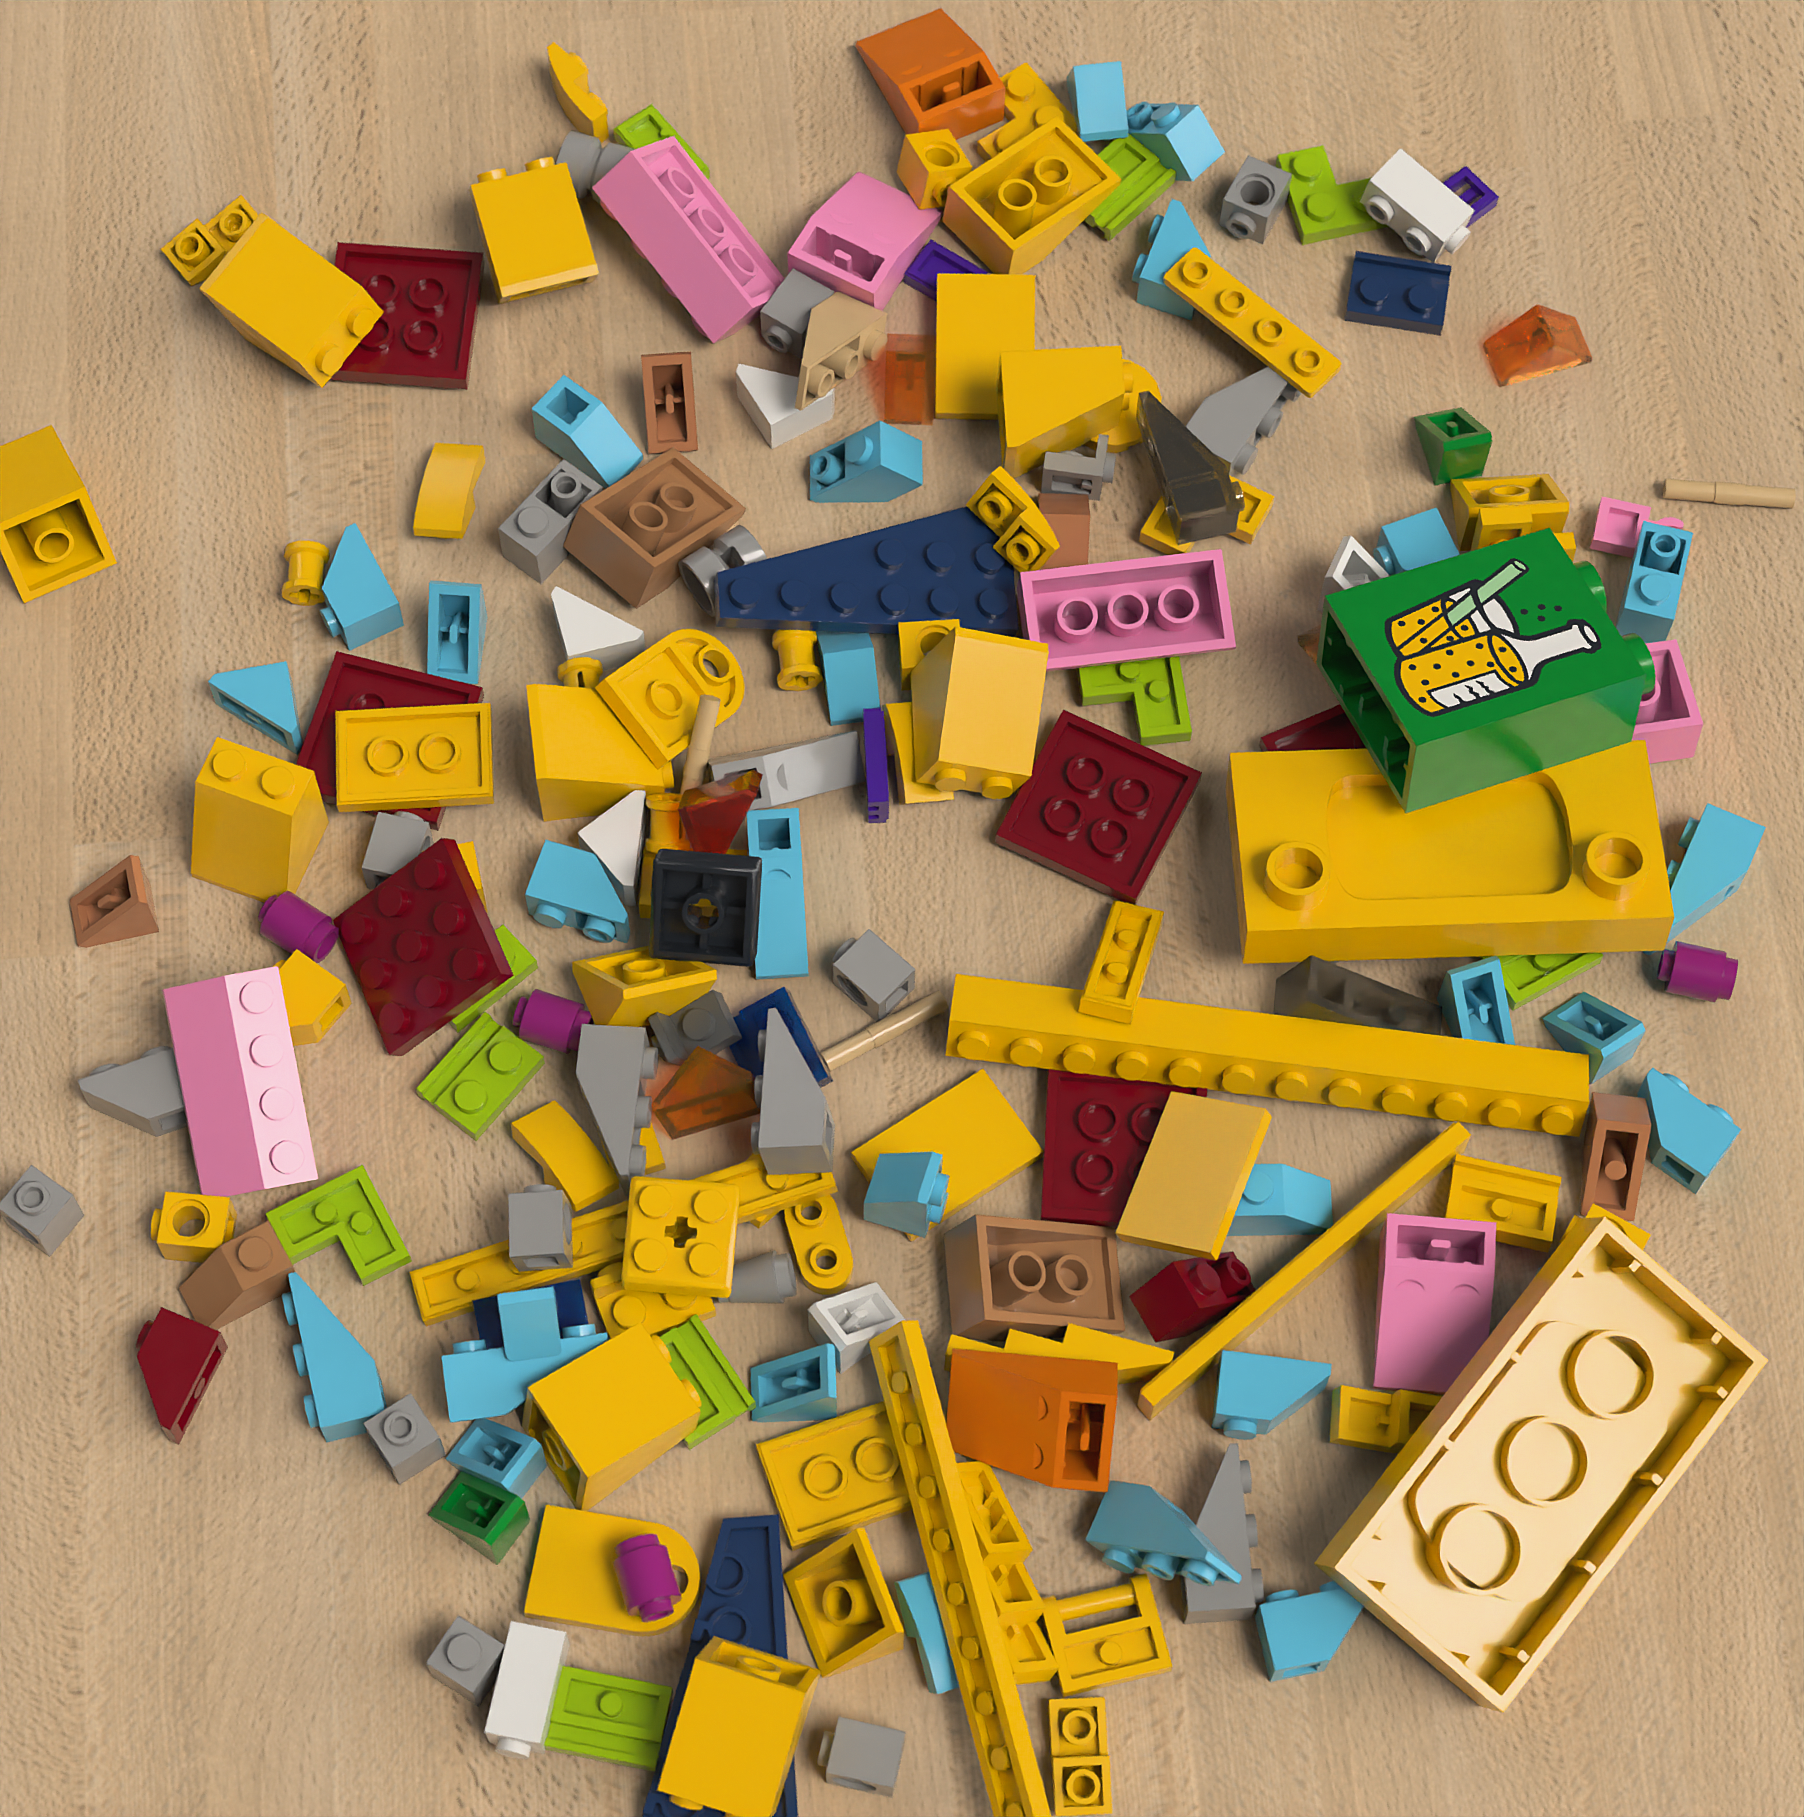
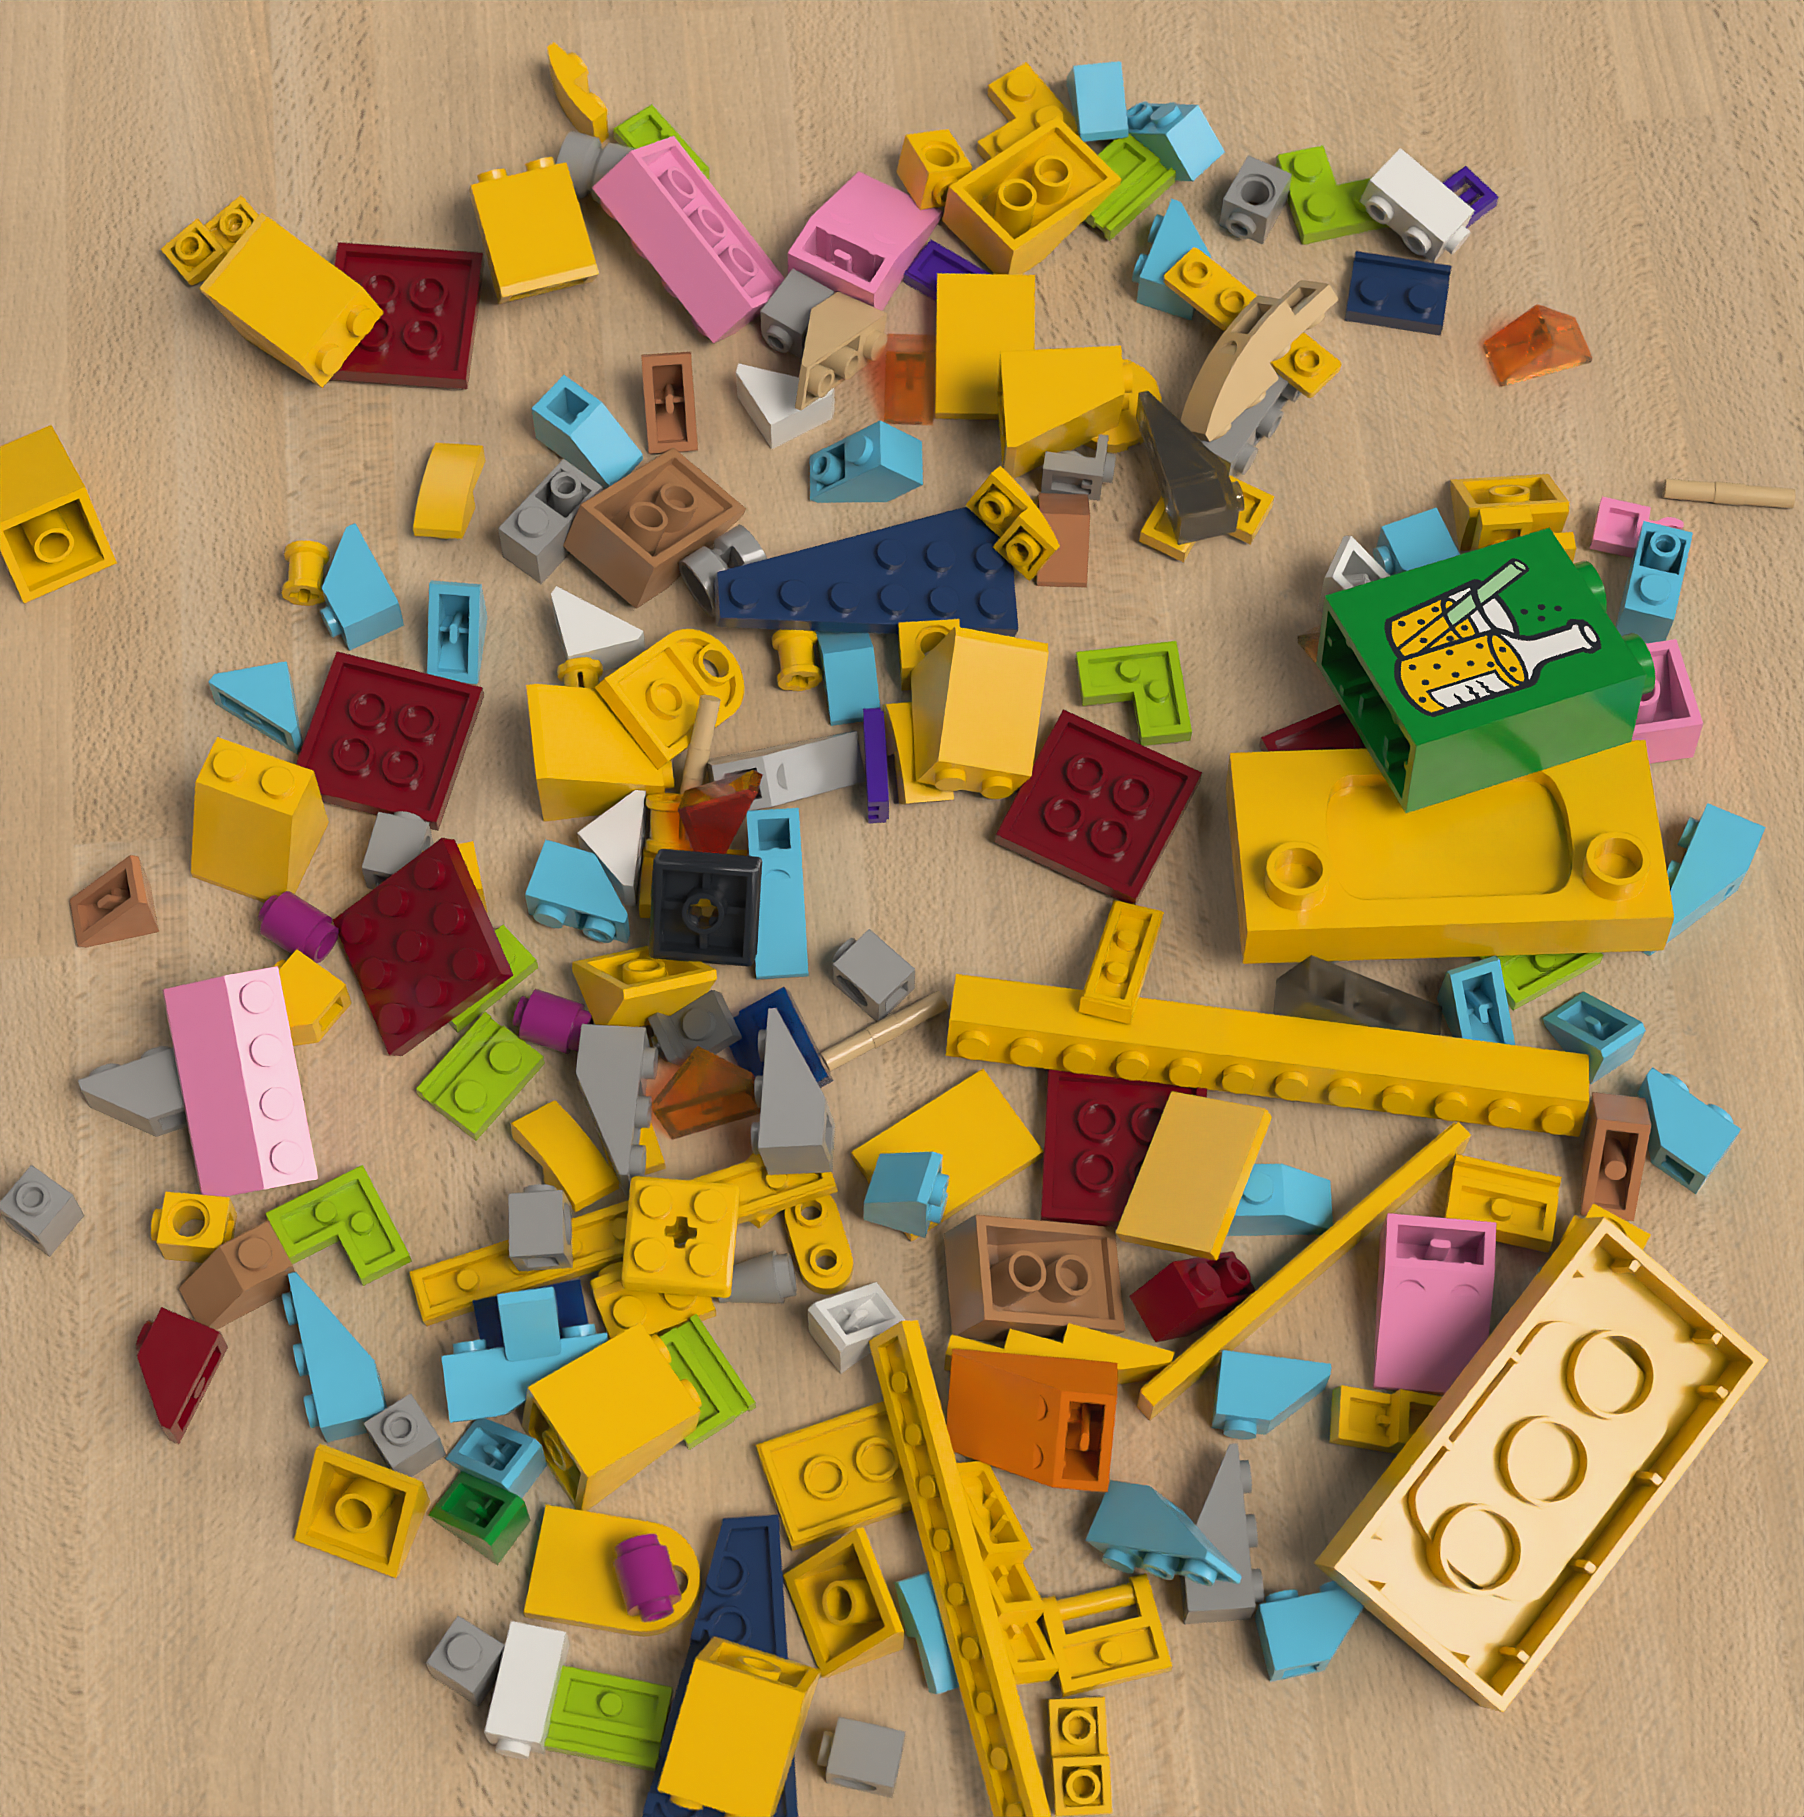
(361, 1511): none -> yellow slope
(414, 757): yellow tile -> none
(796, 1387): medium azure slope -> none
(934, 76): orange slope -> none
(1128, 609): bright pink slope -> none
(1239, 363): none -> tan slope
(1453, 444): green slope -> none
(1697, 972): magenta brick -> none

